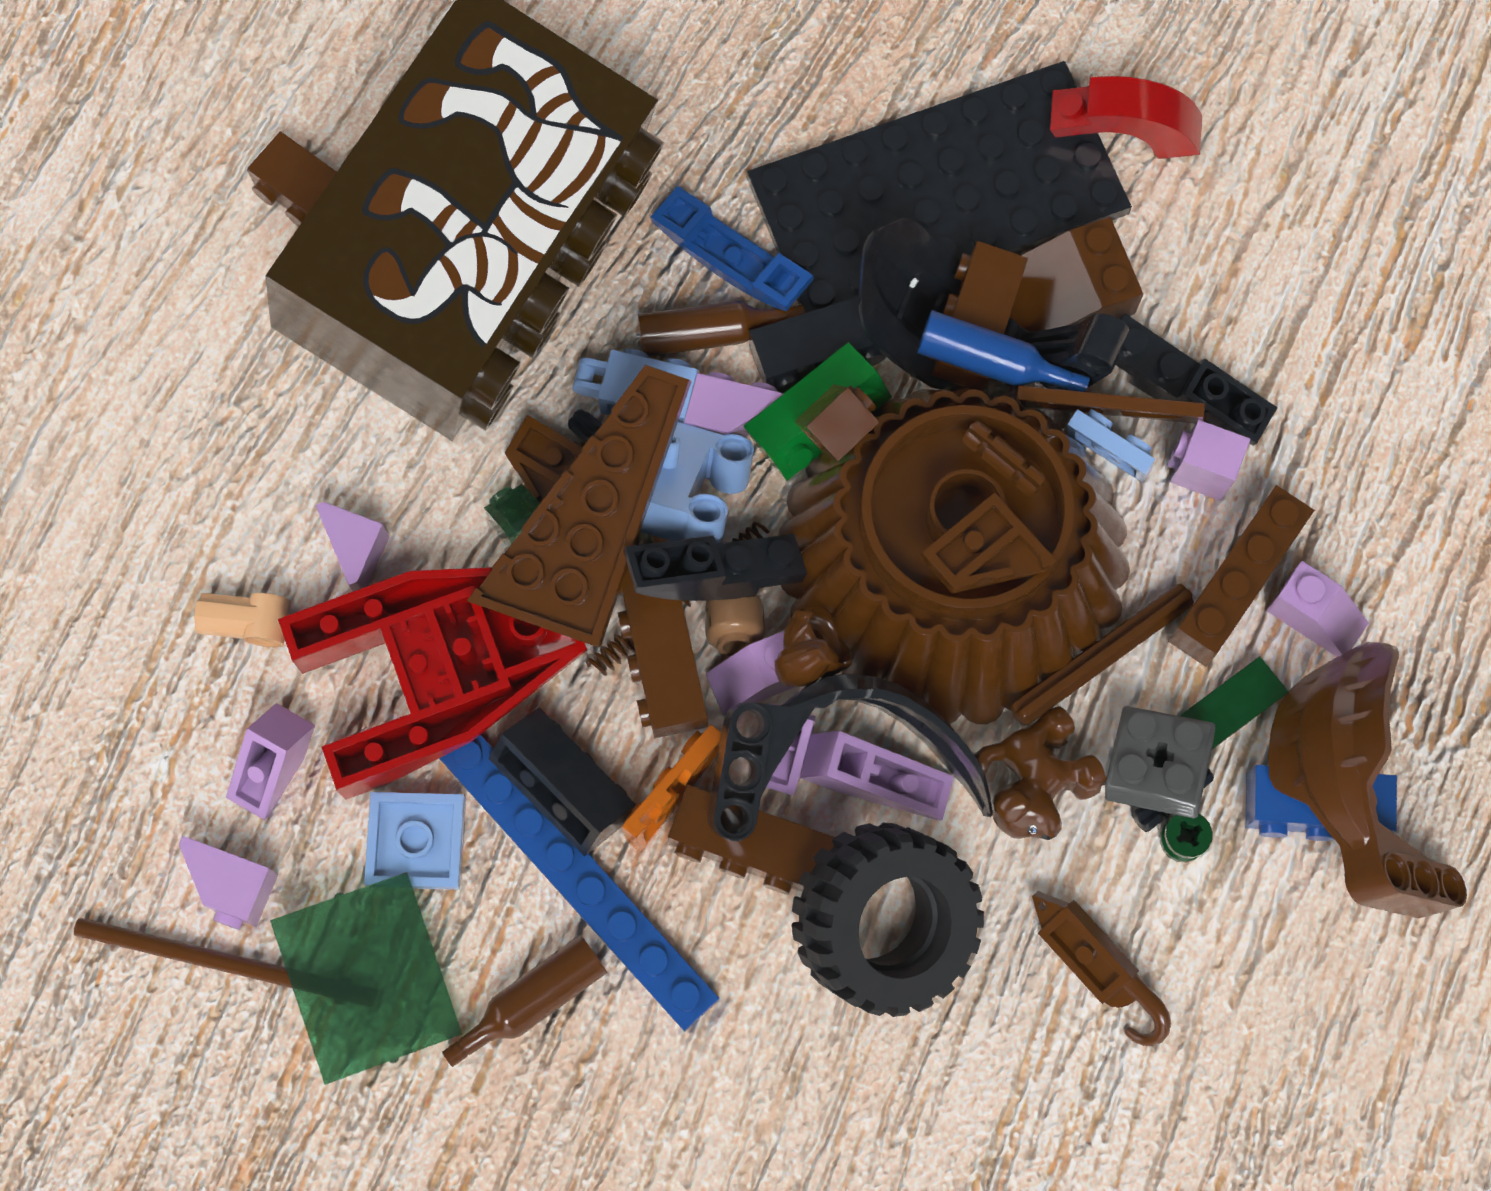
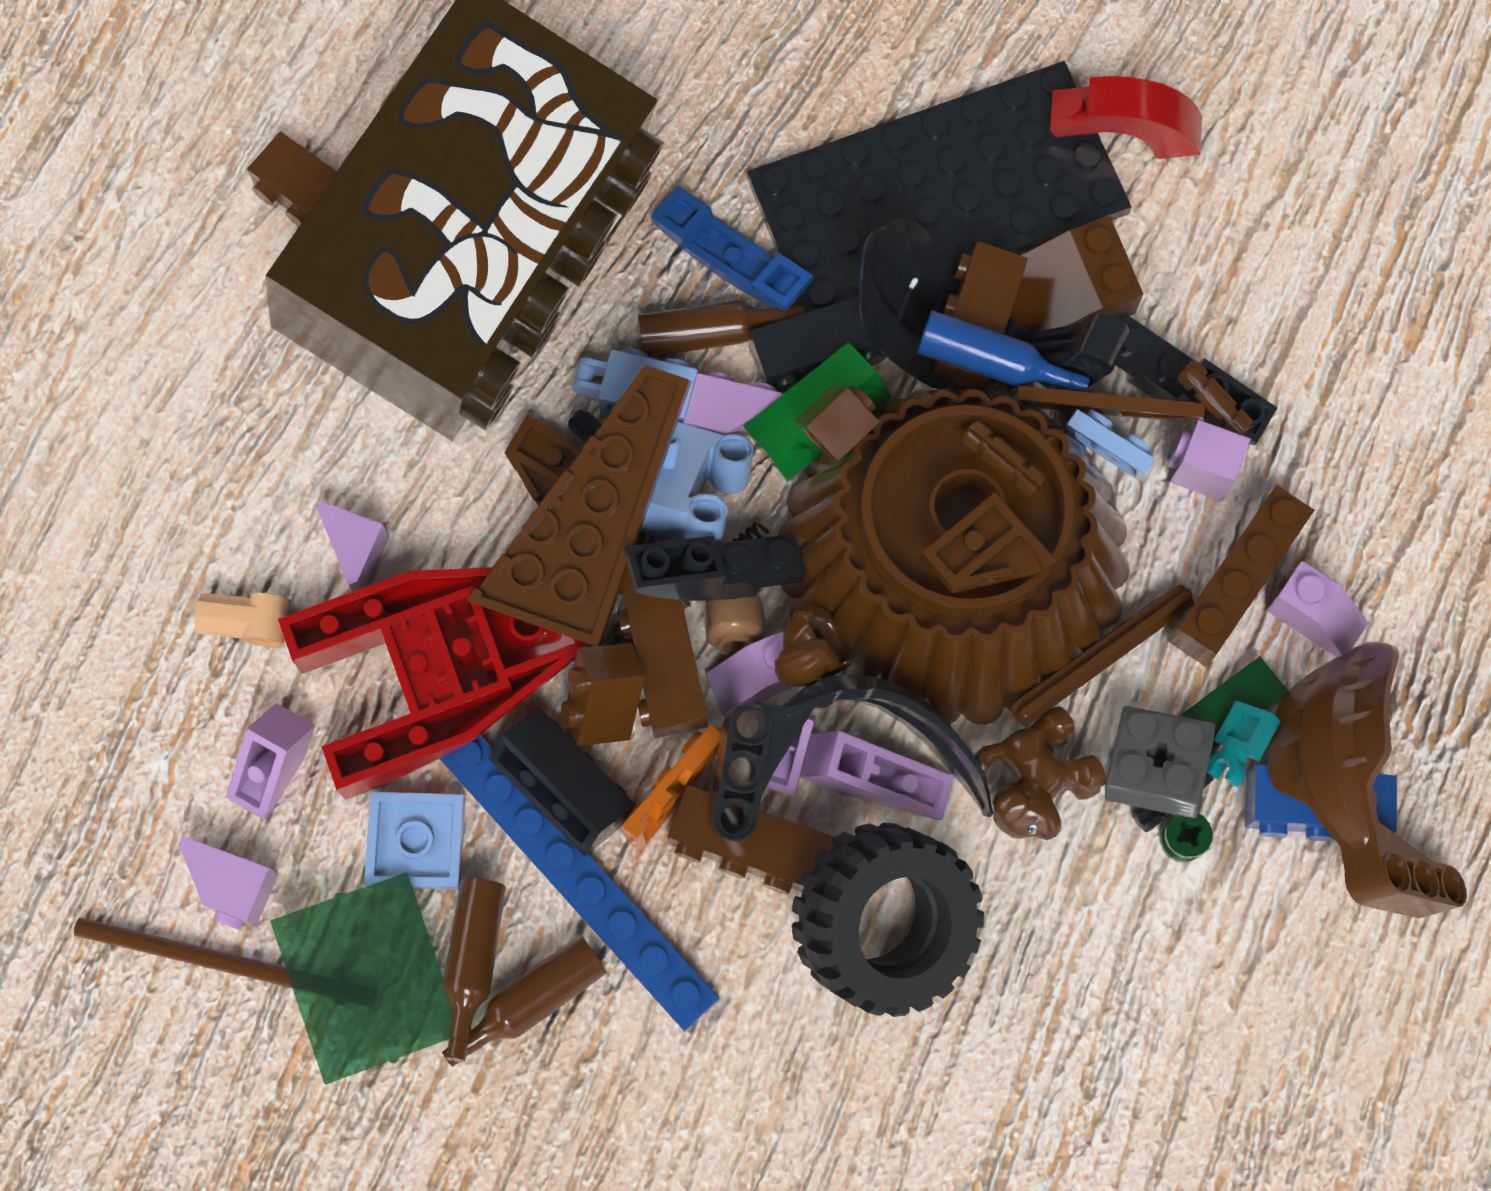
(471, 956): none -> reddish brown piece
(510, 511): clear green slope -> none
(603, 694): none -> reddish brown brick
(1099, 963): reddish brown plate -> none
(1216, 399): none -> reddish brown axle
(1241, 736): none -> teal plate

